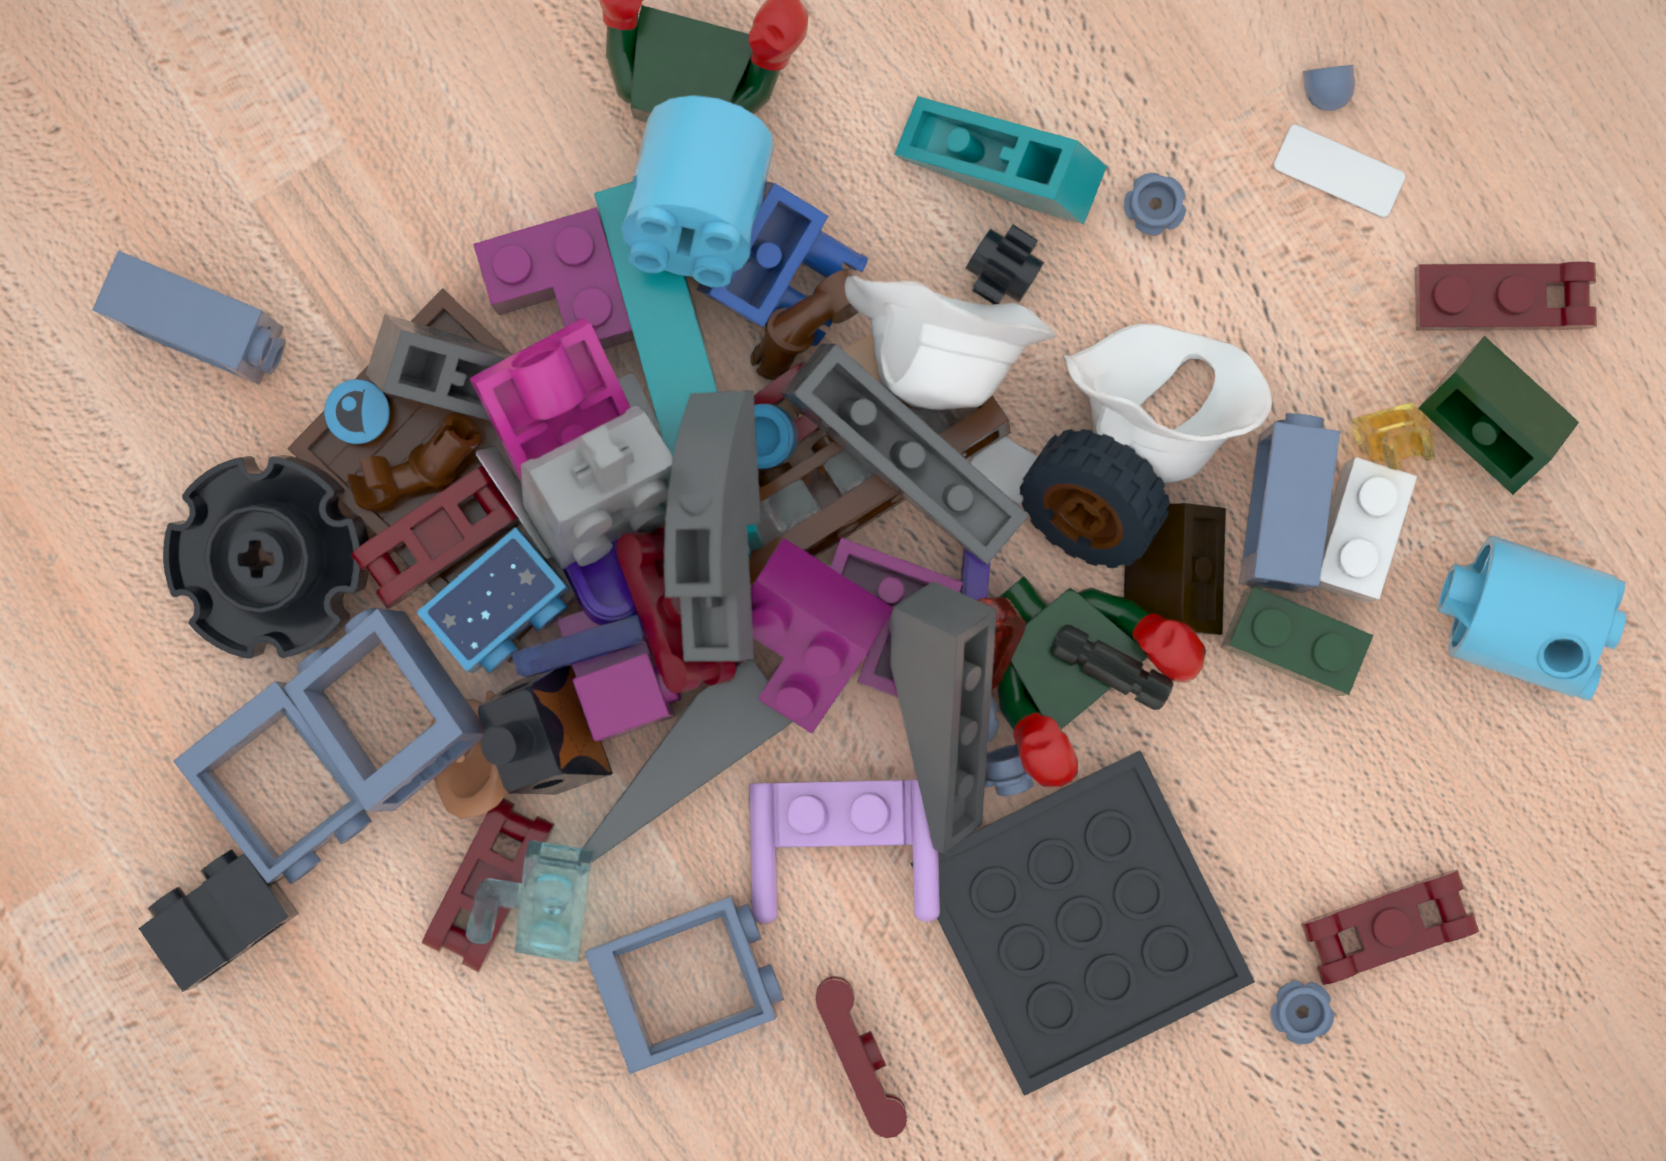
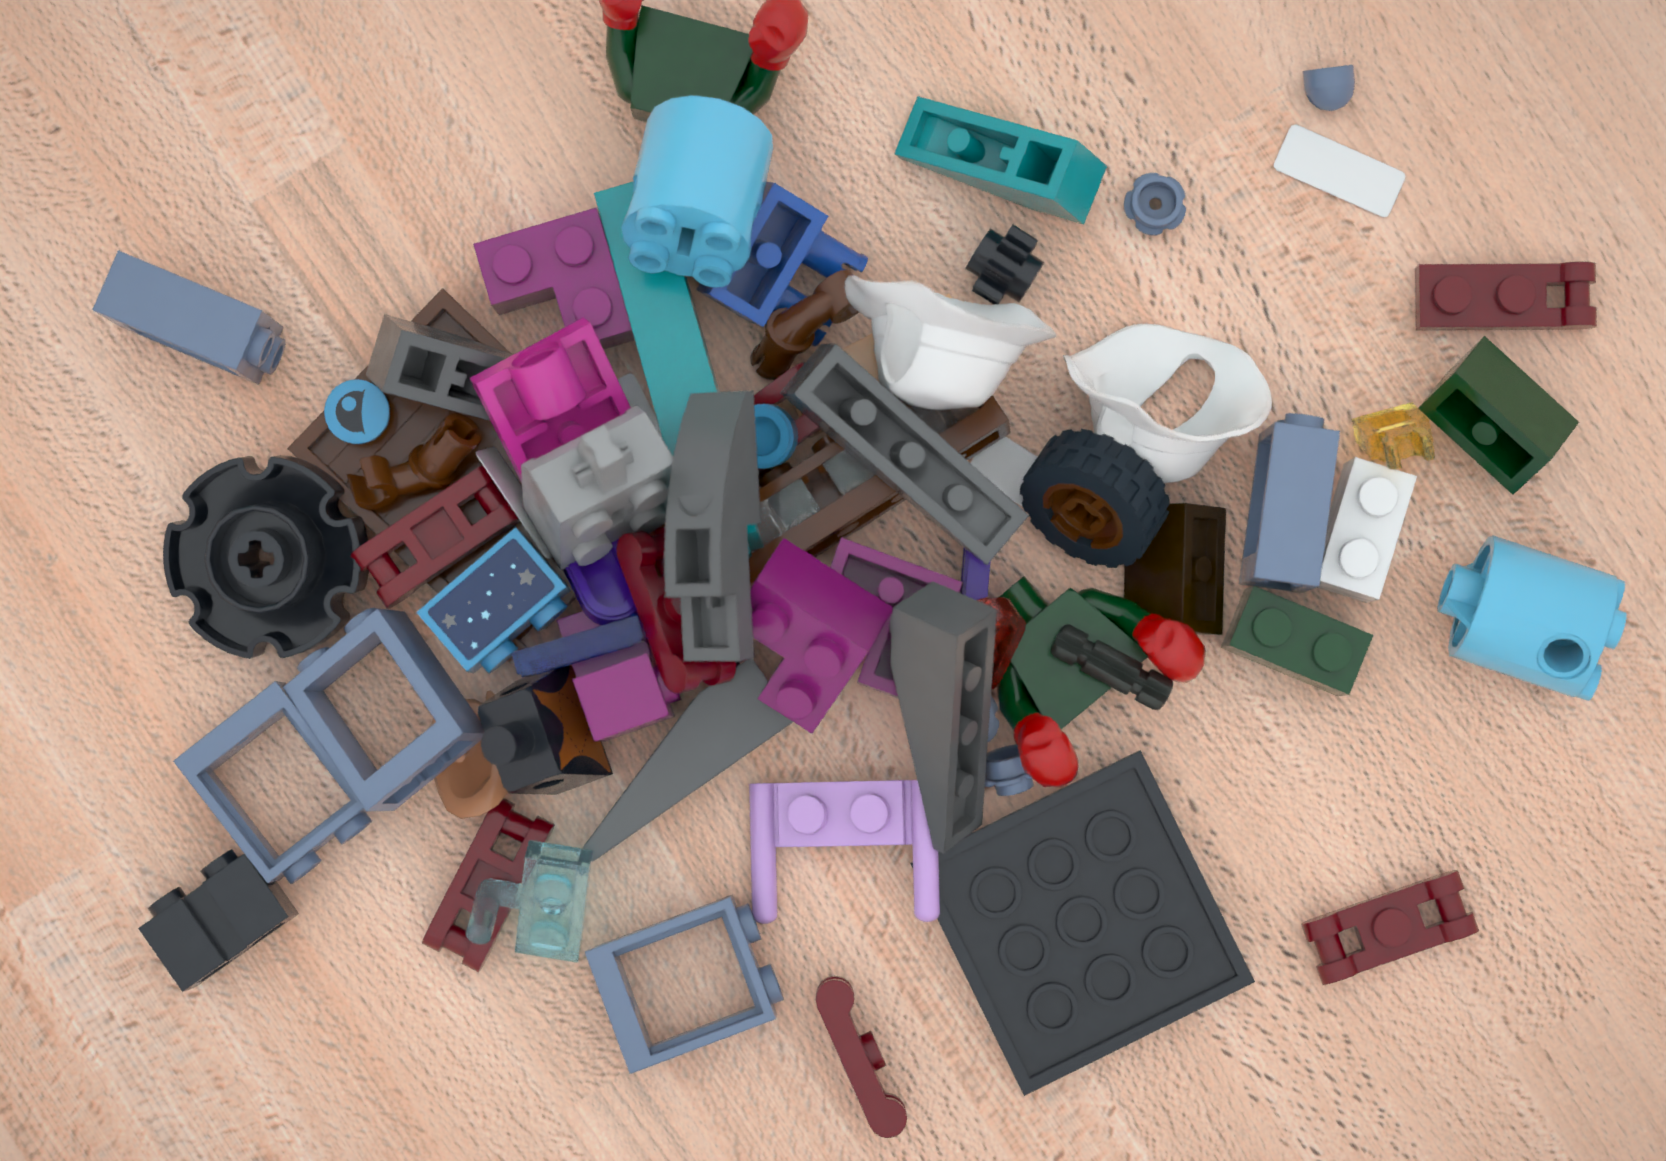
(1319, 1016): sand blue plate -> none

